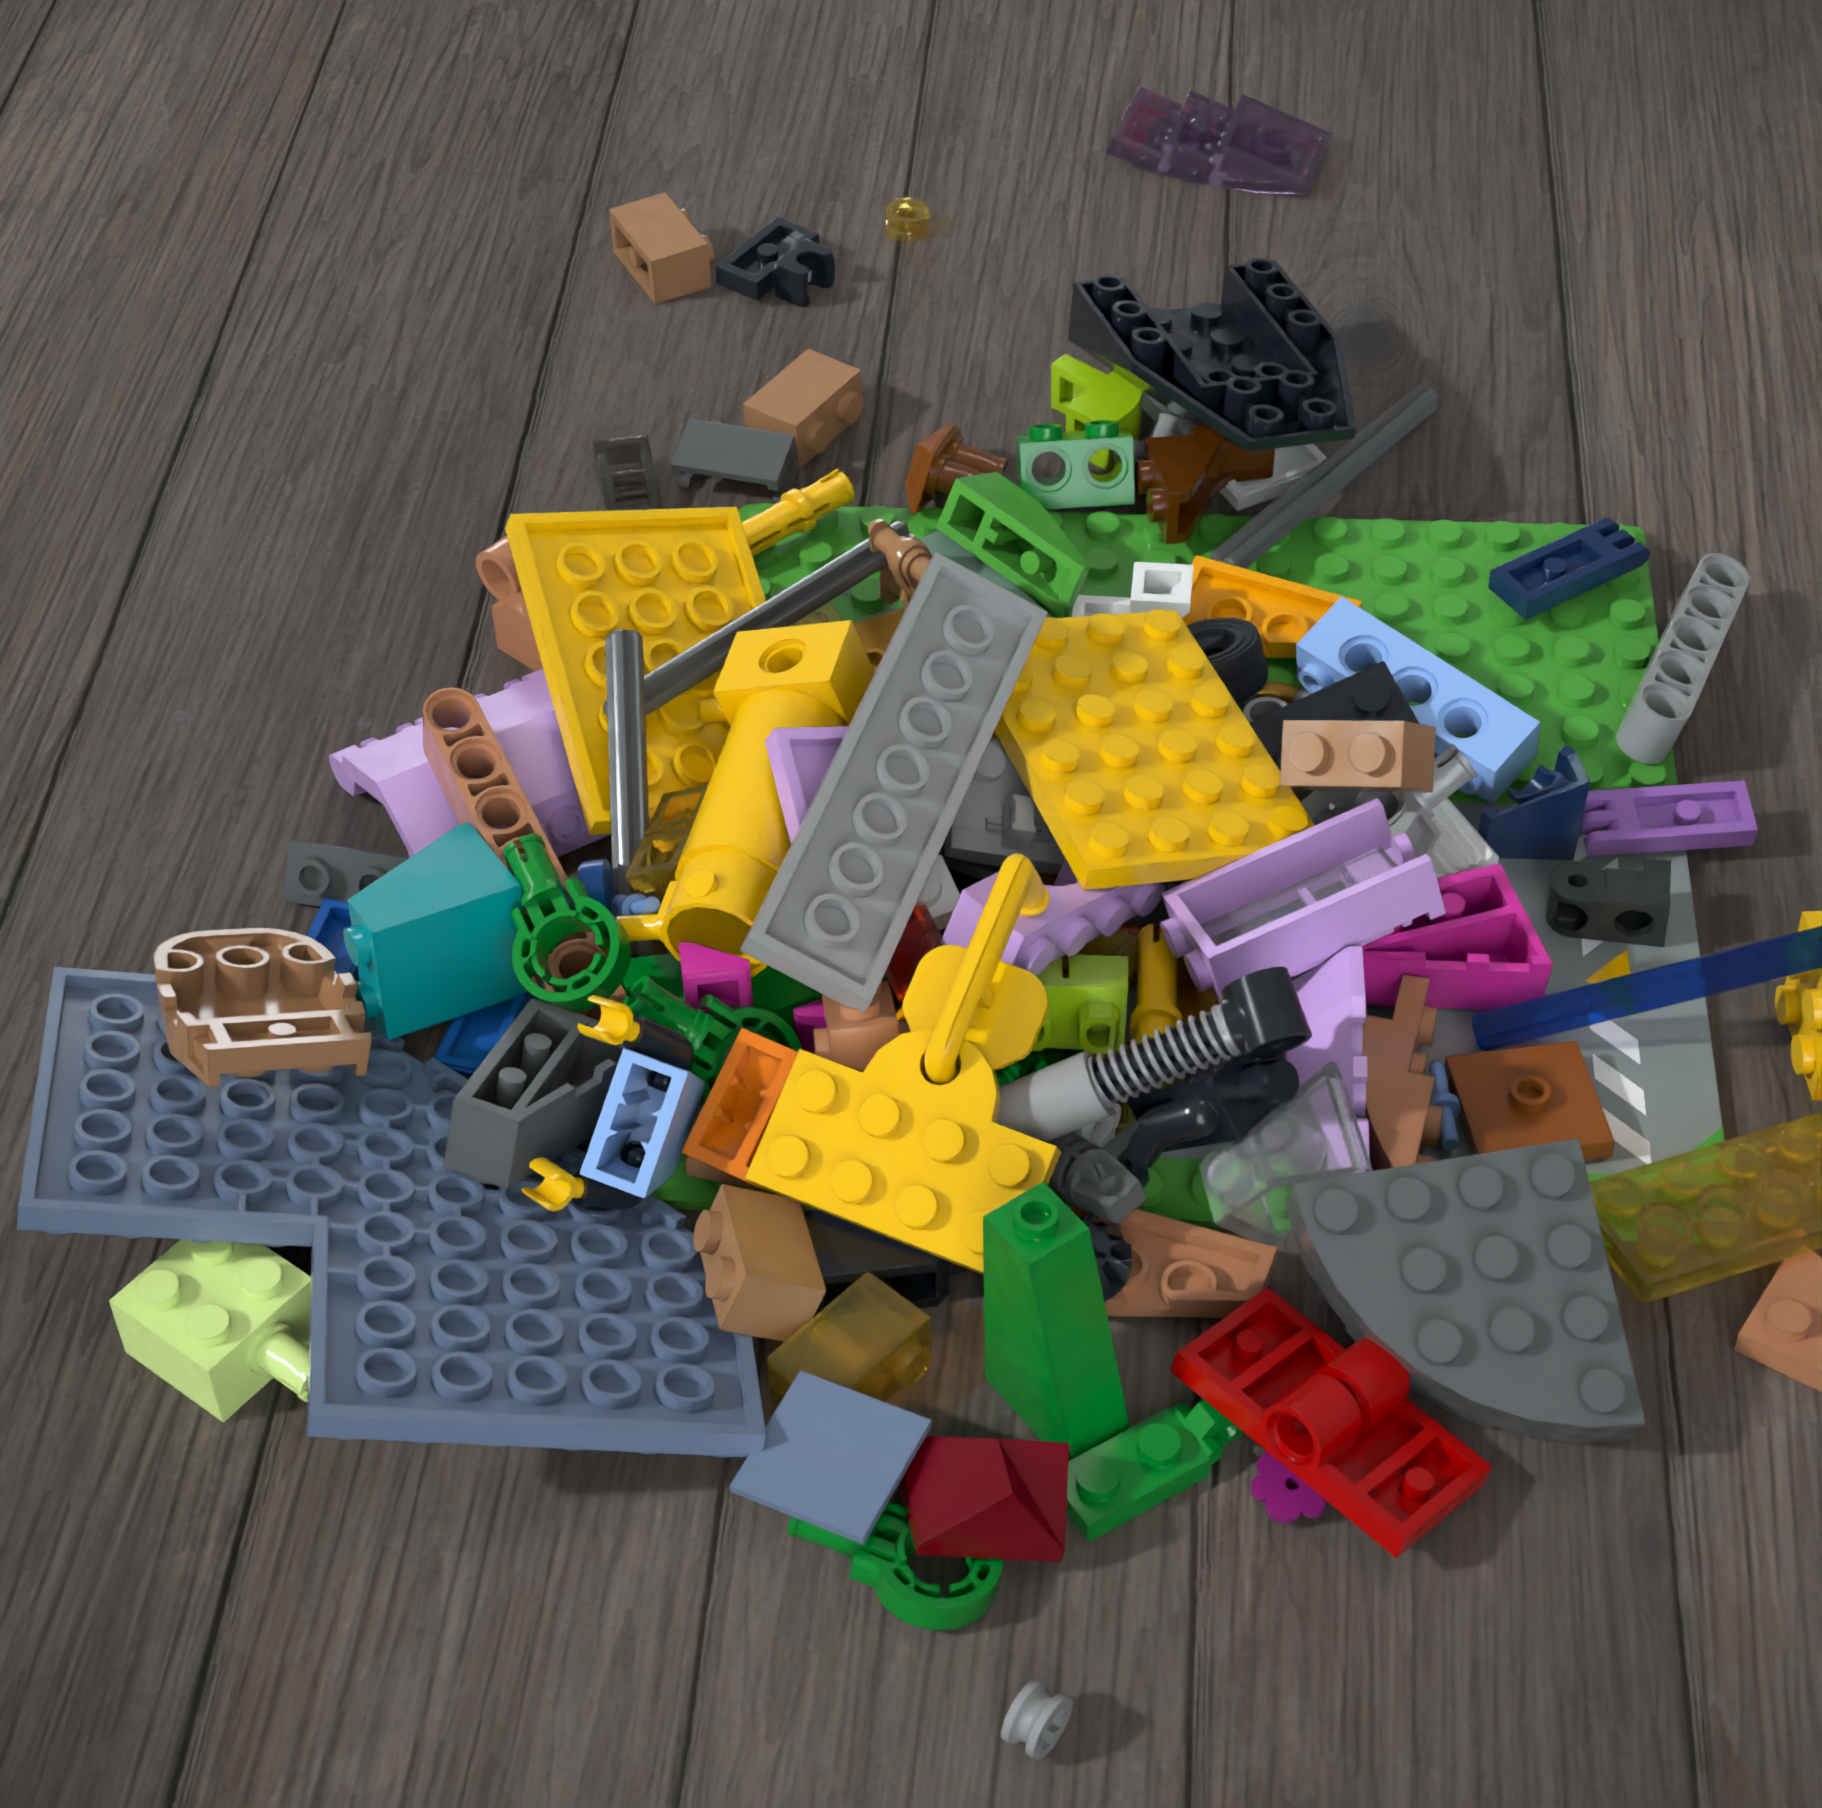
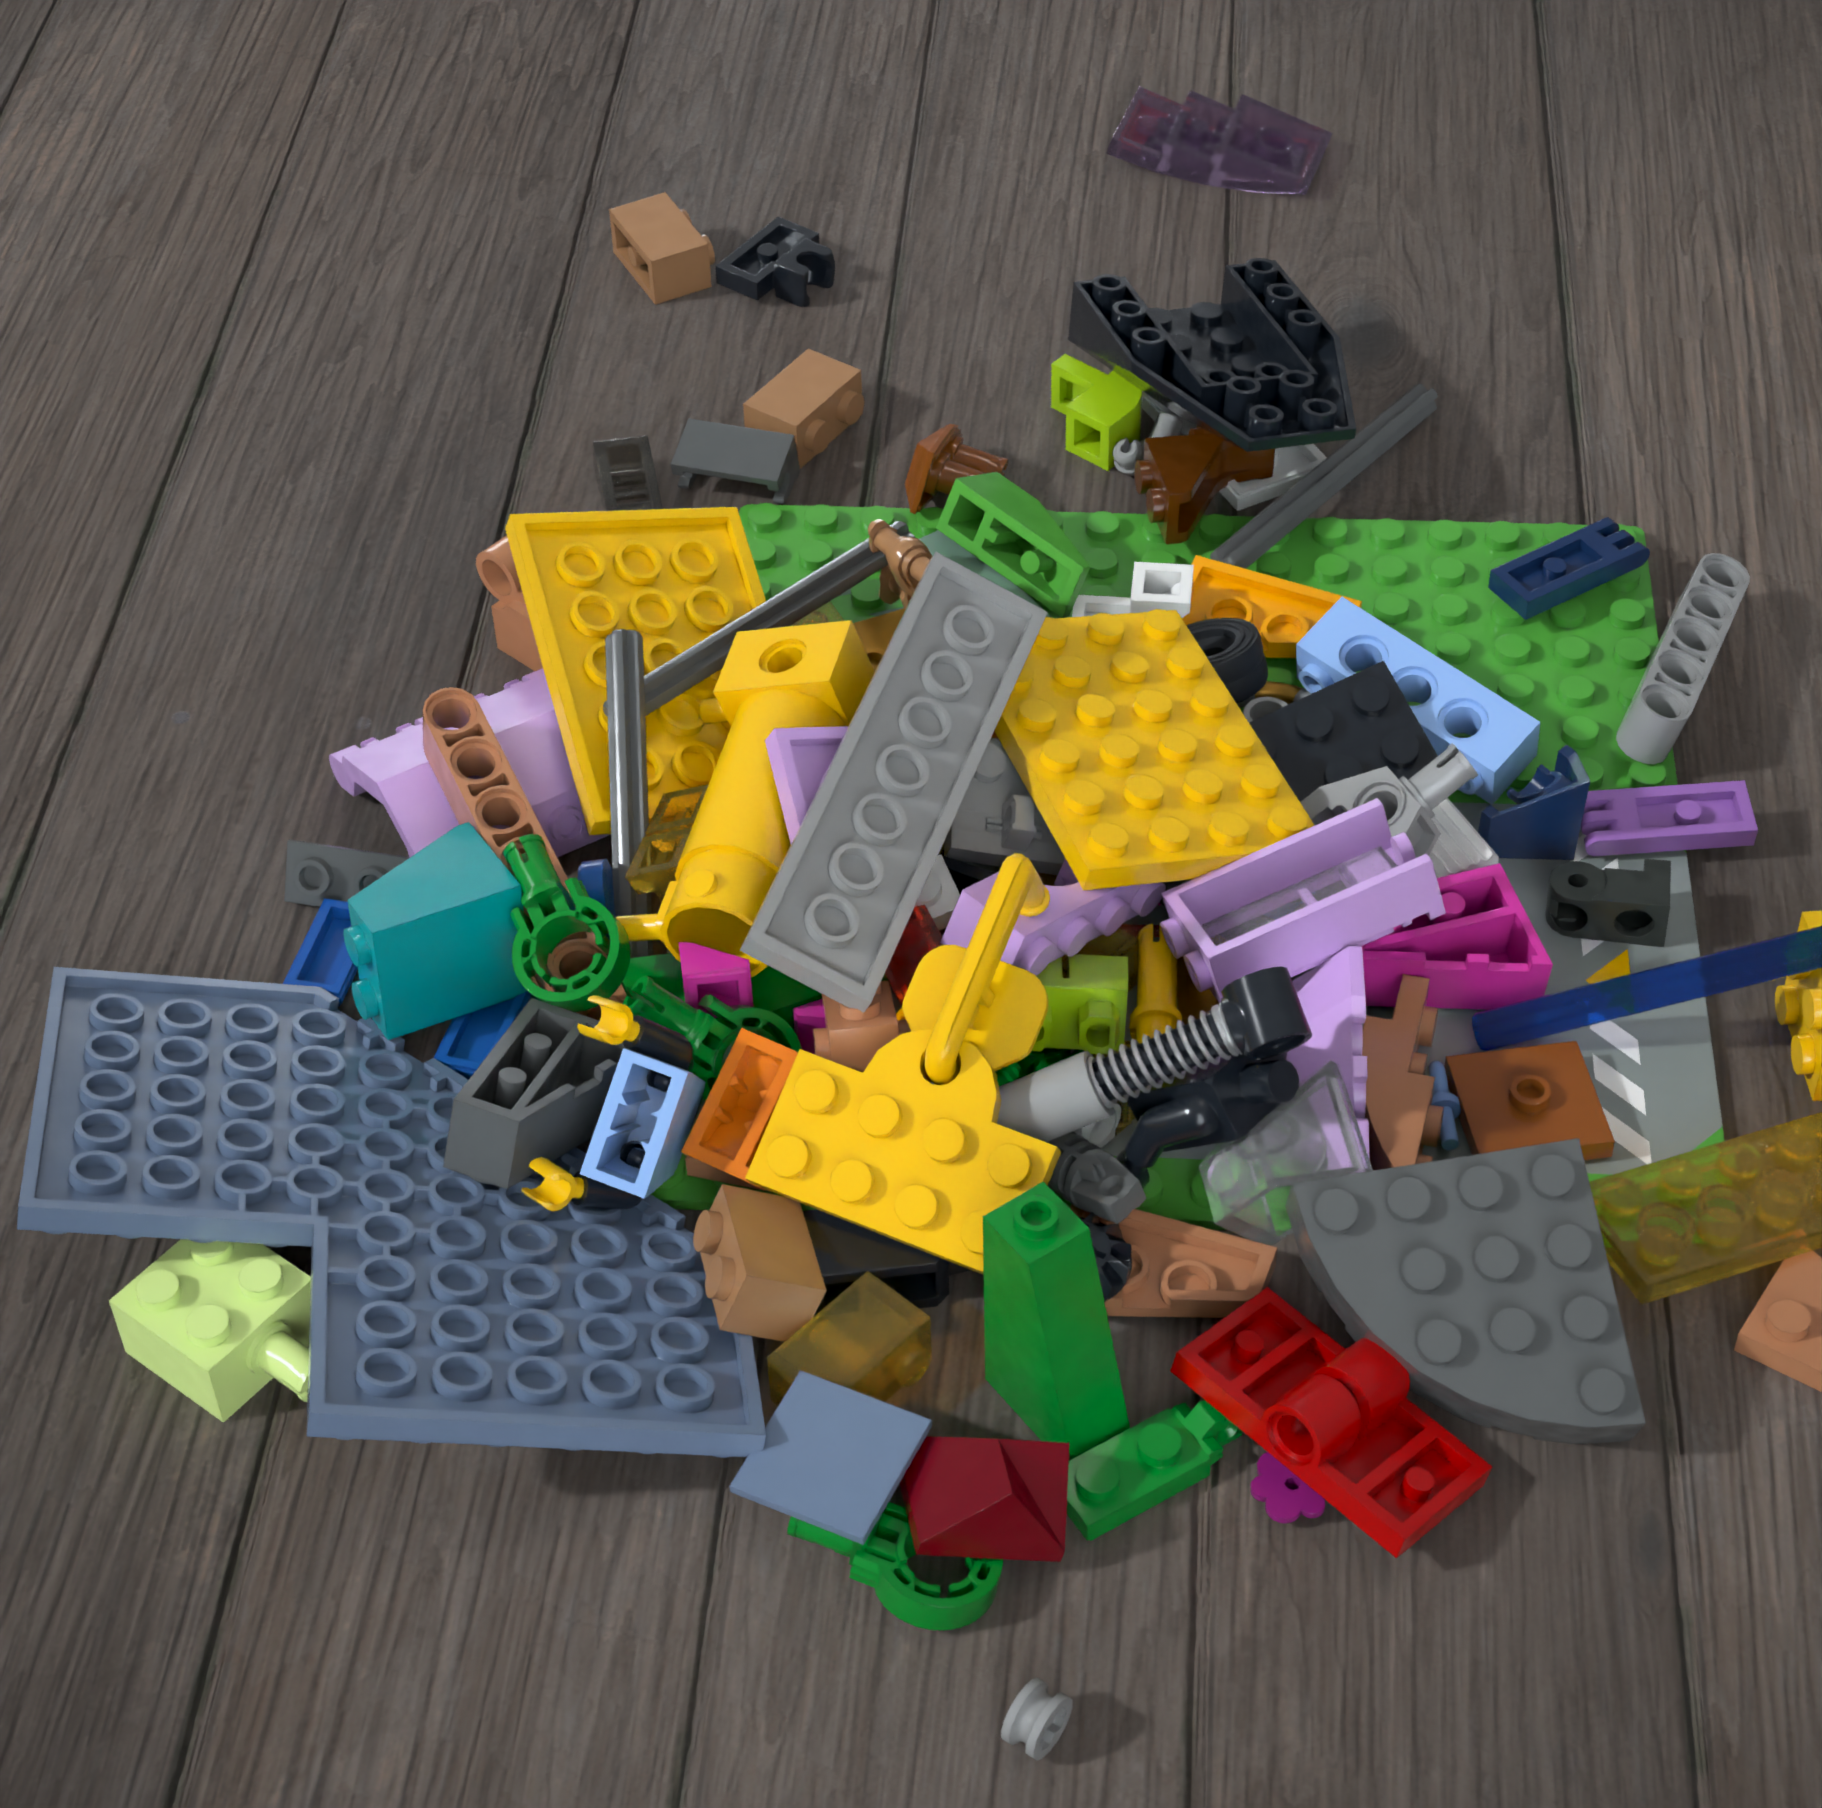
(257, 1004): medium nougat slope -> none
(634, 905): medium blue hand -> none
(798, 511): yellow pin -> none
(906, 219): clear yellow bush -> none
(1074, 483): brick -> none
(1357, 756): medium nougat brick -> none

